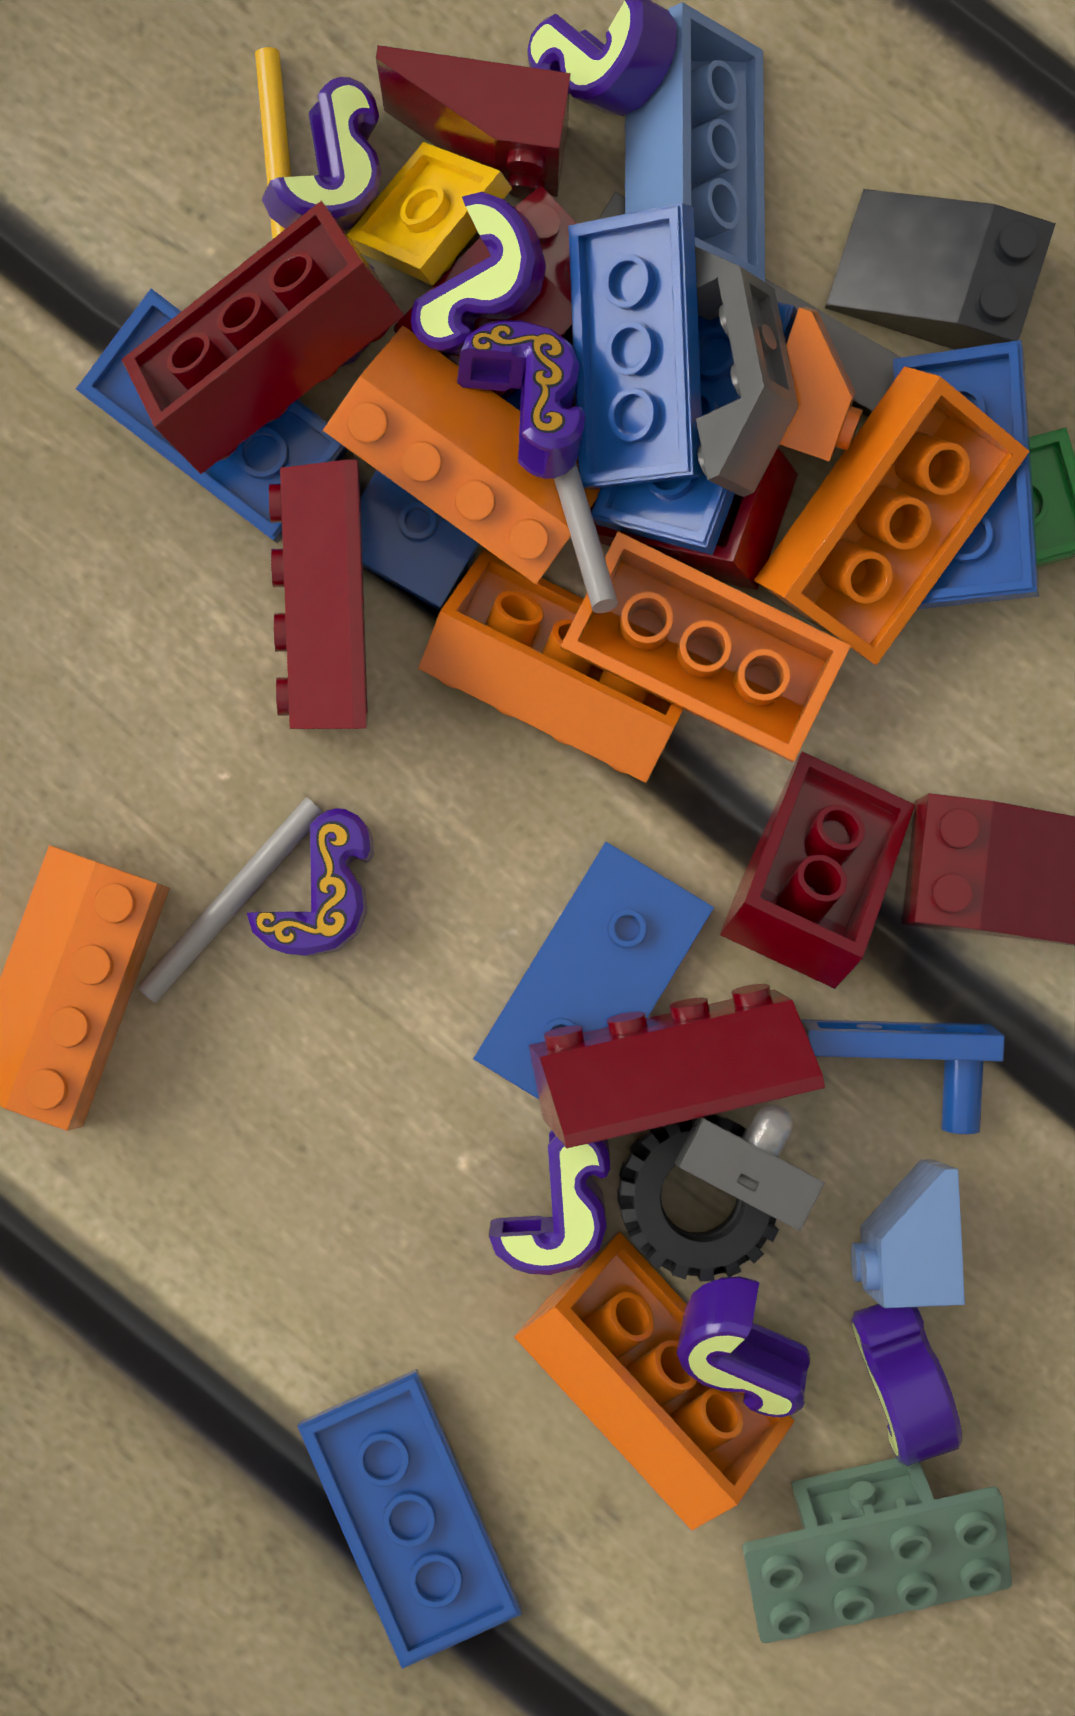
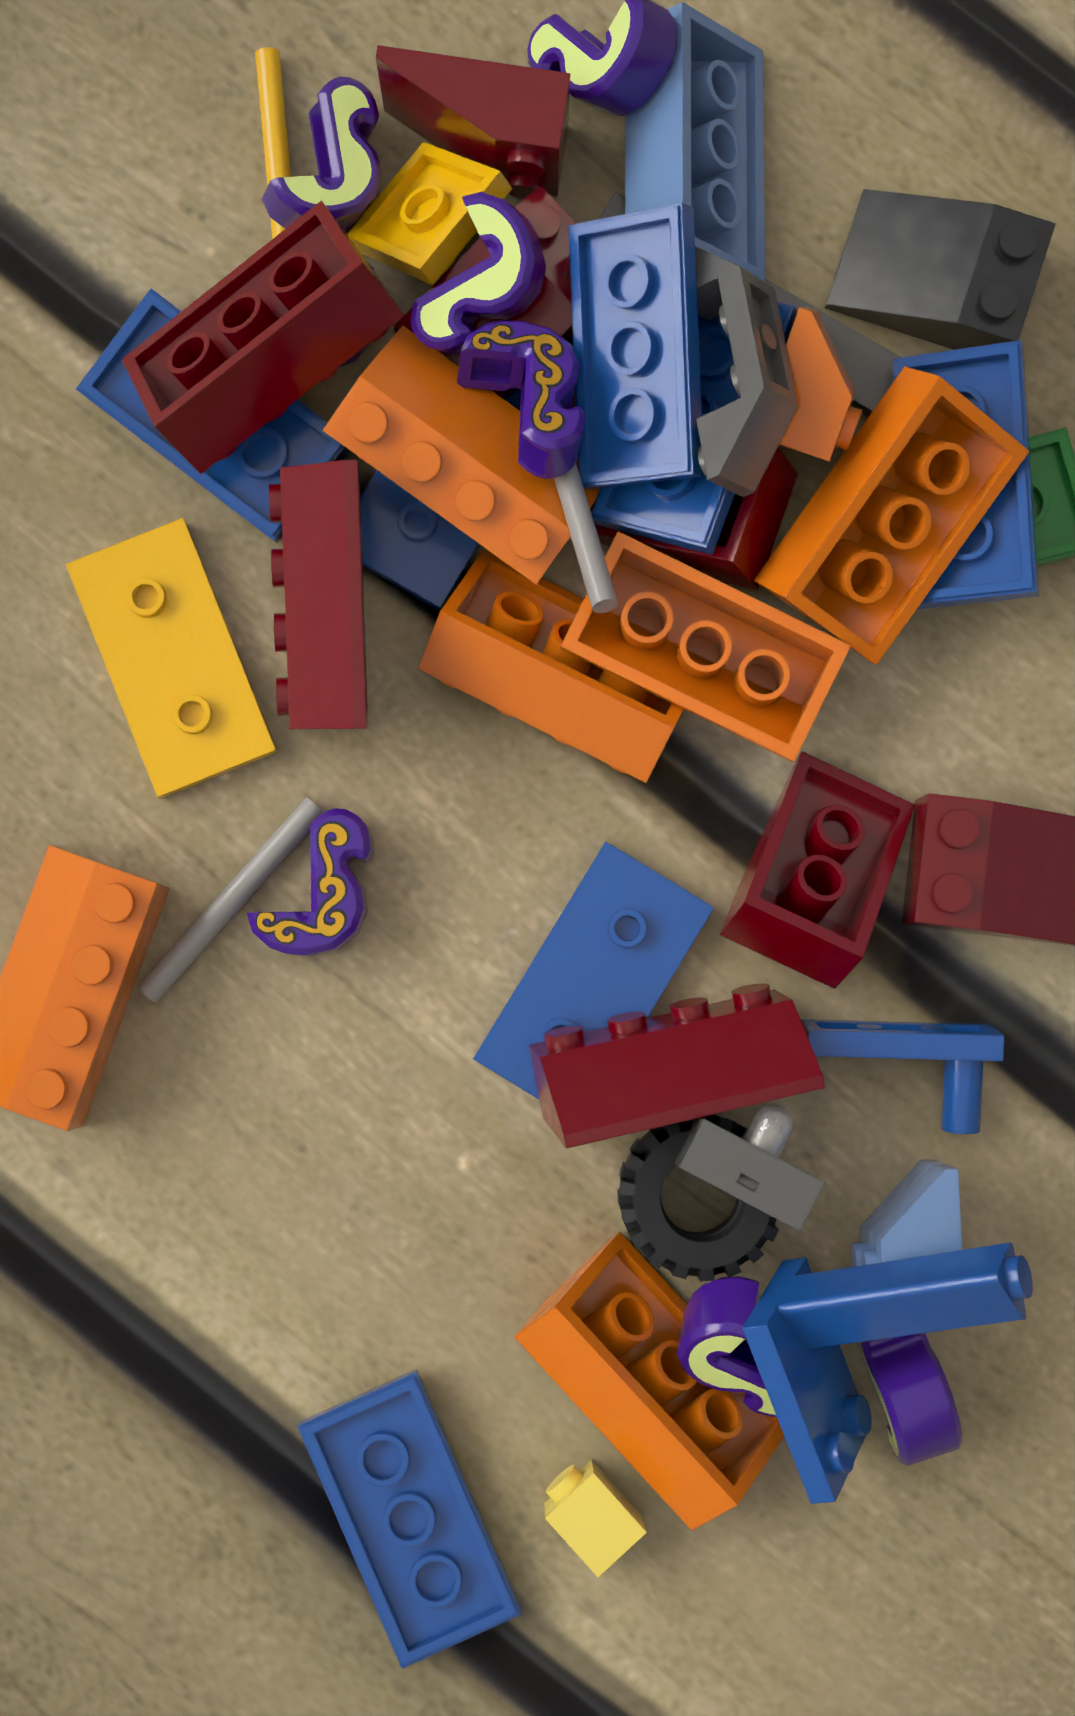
(171, 658): none -> yellow plate
(578, 1212): dark purple animal -> none
(593, 1516): none -> light yellow brick
(809, 1315): none -> blue piece
(875, 1550): sand green bracket -> none

